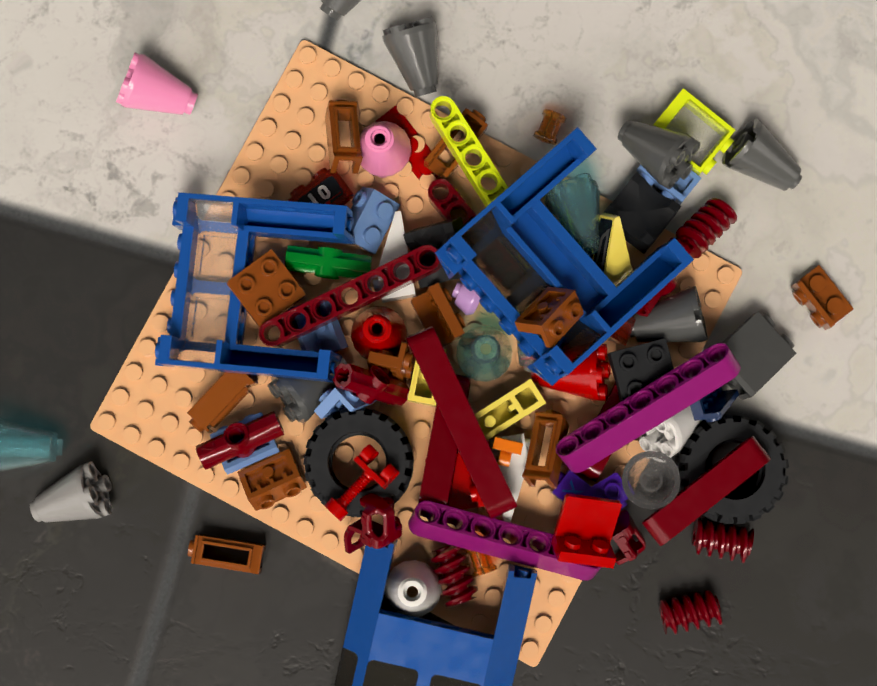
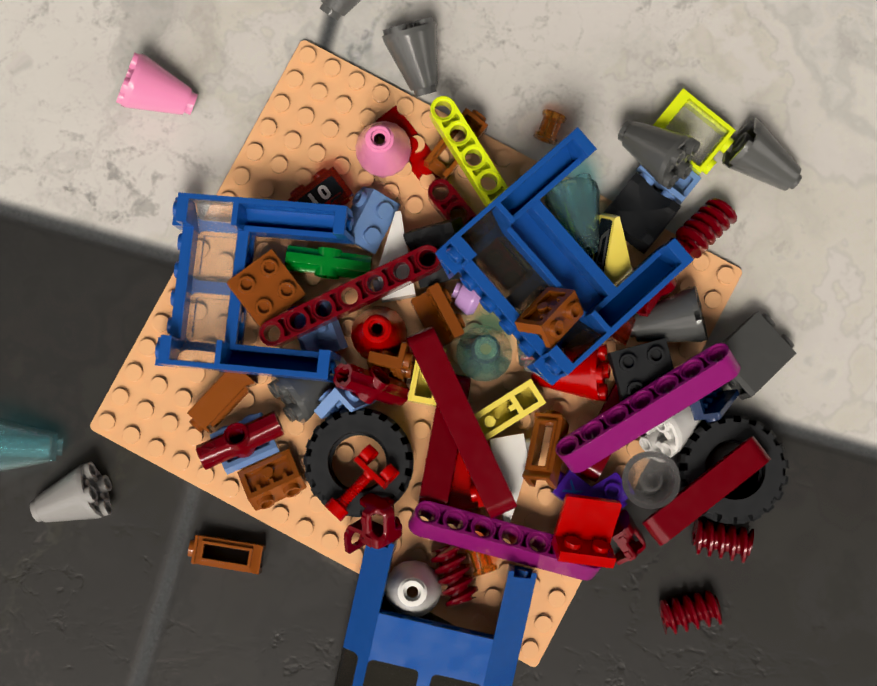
(343, 111): dark orange window -> none
(506, 449): orange tile -> none
(821, 298): dark orange bracket -> none

